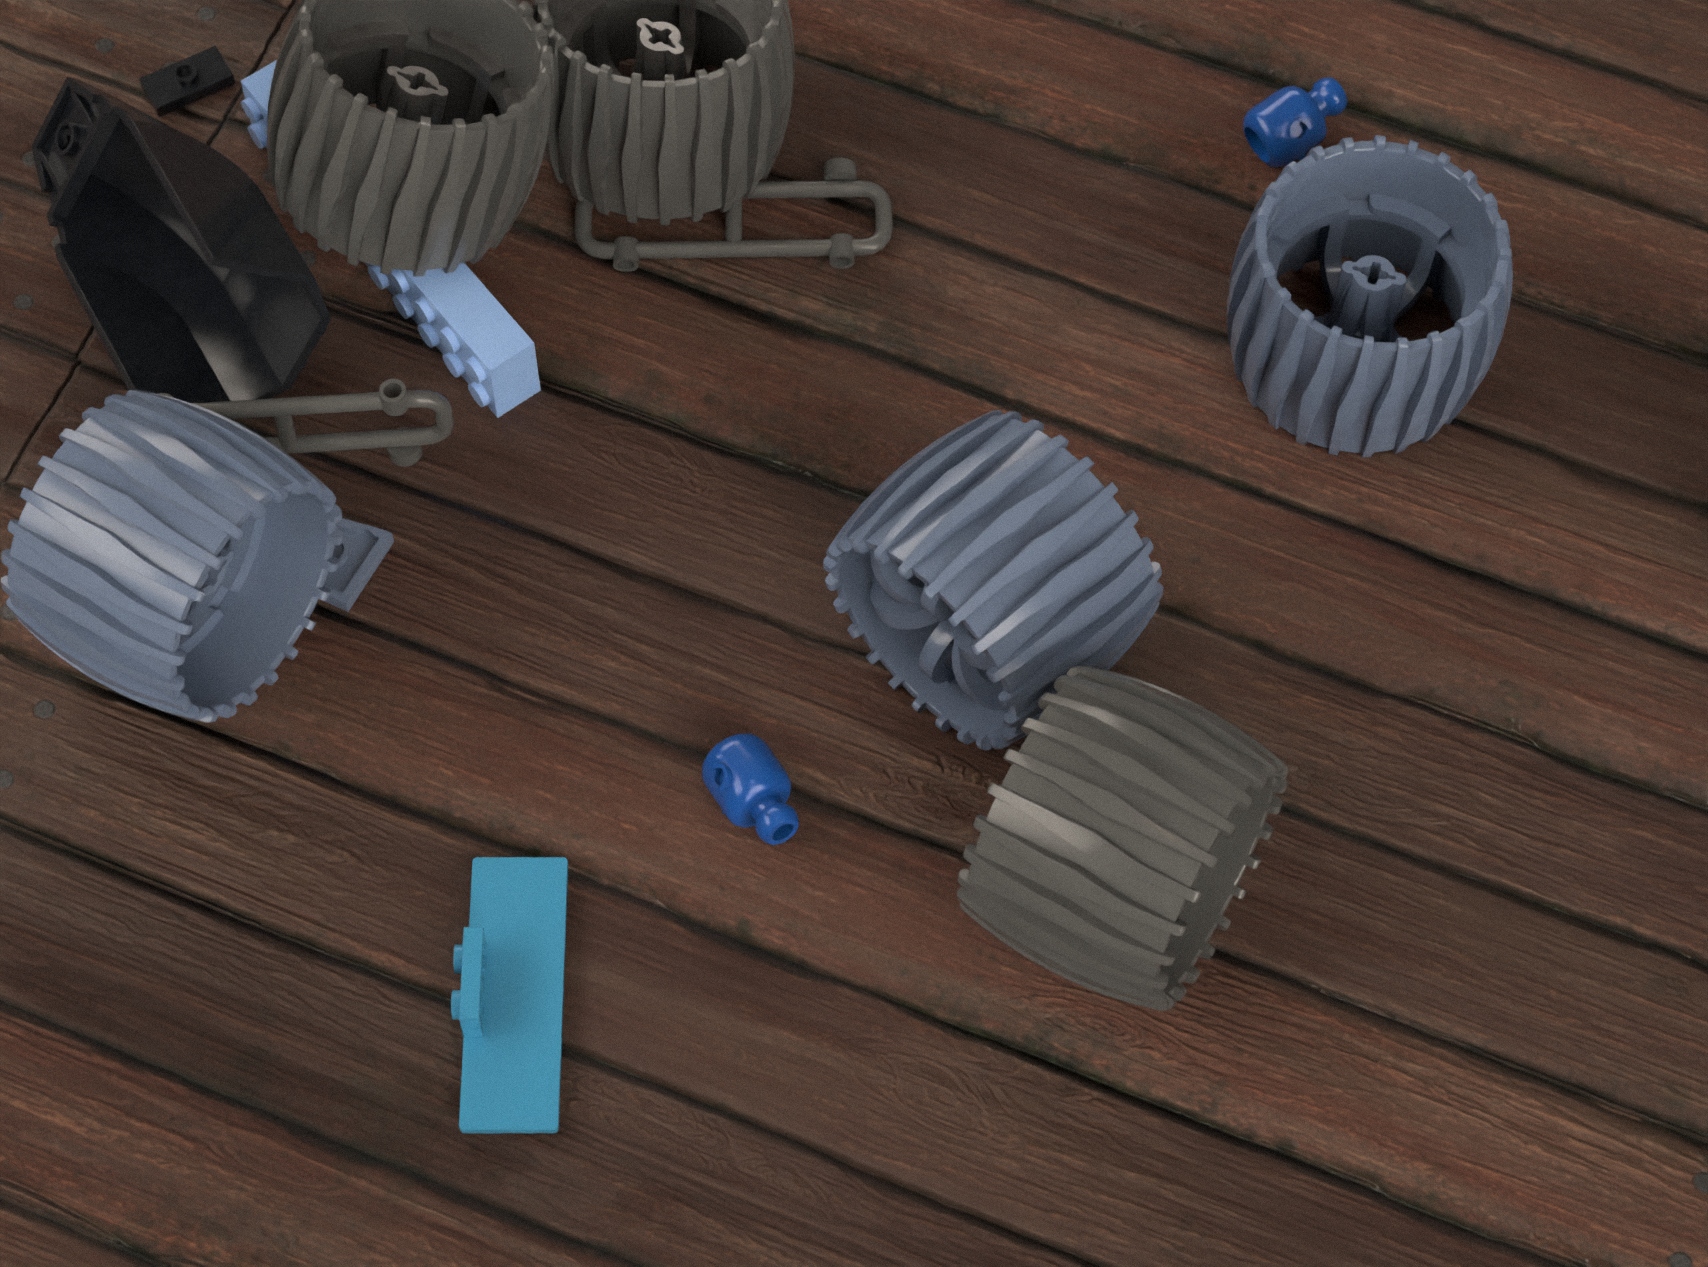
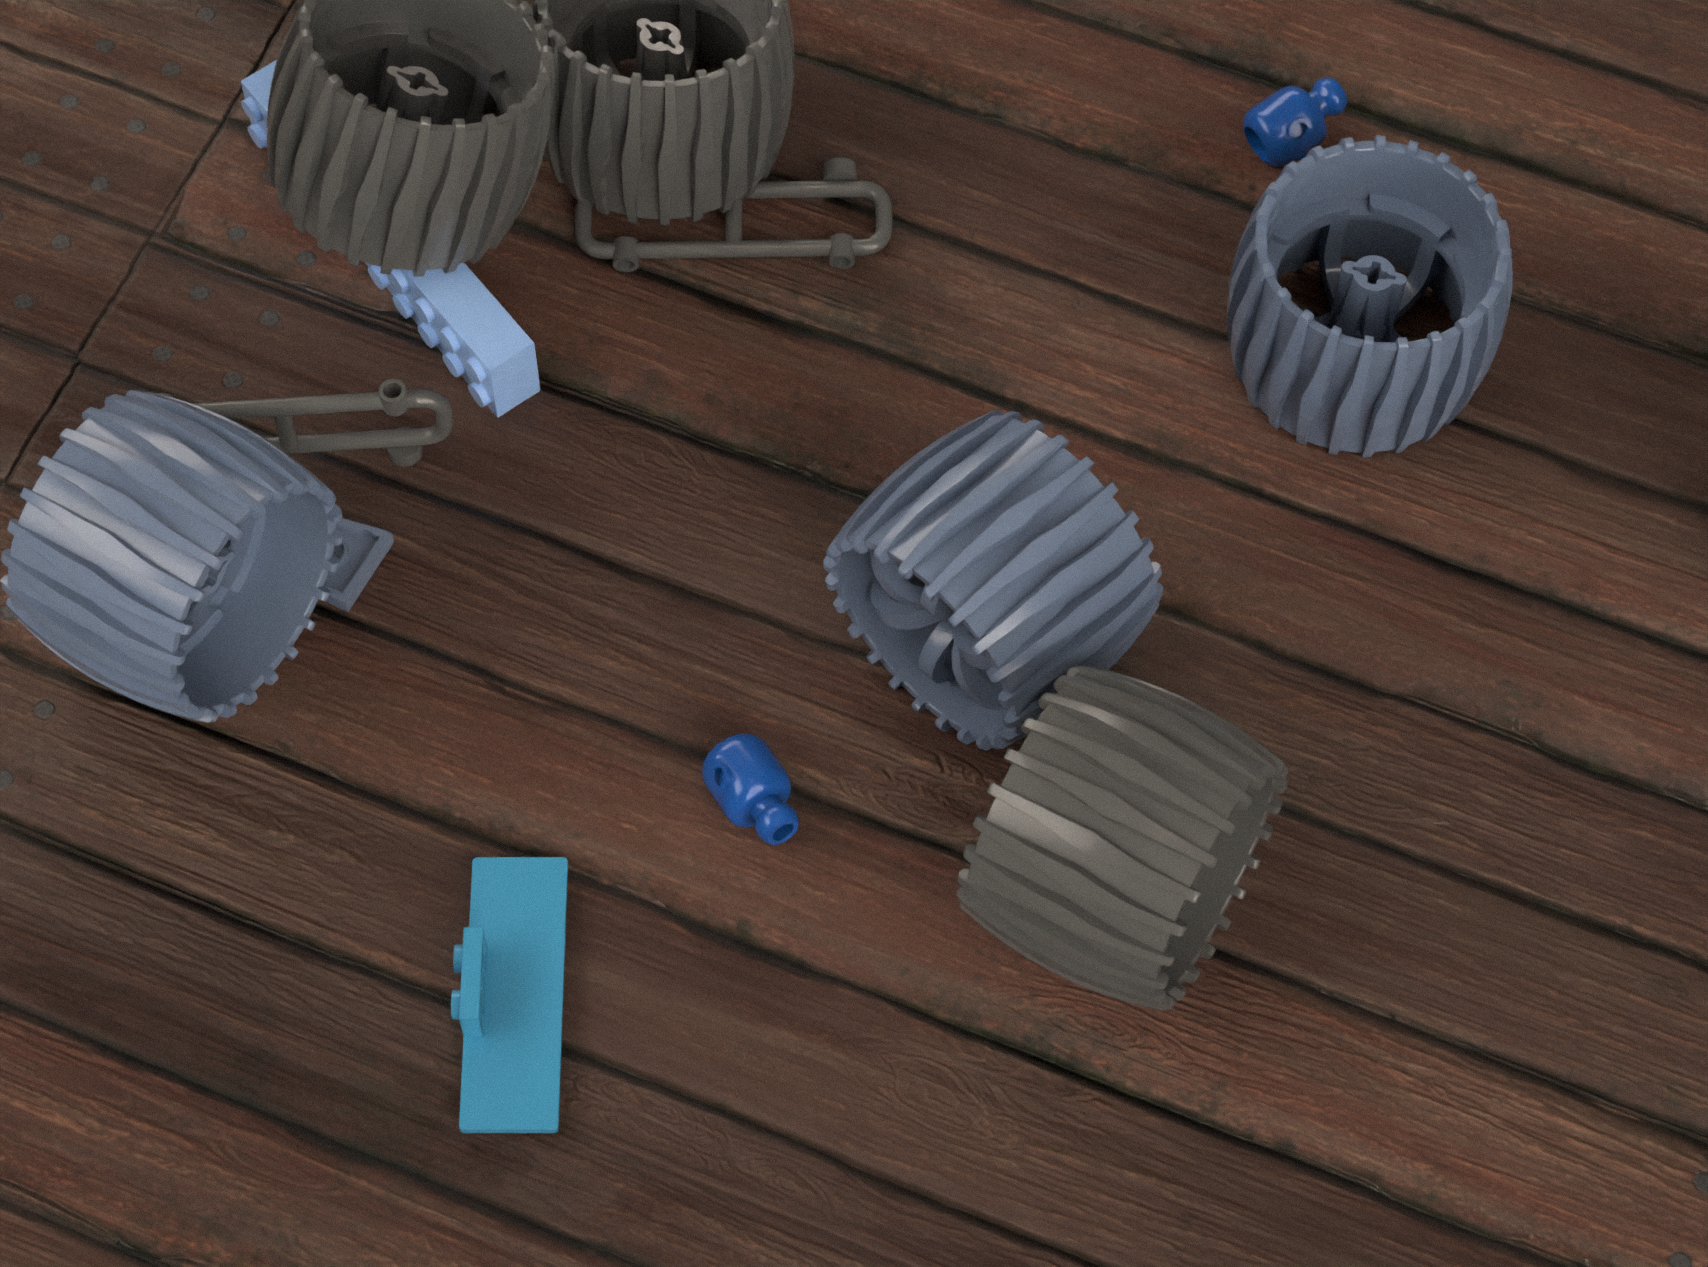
(174, 254): black windscreen -> none
(187, 81): black plate -> none

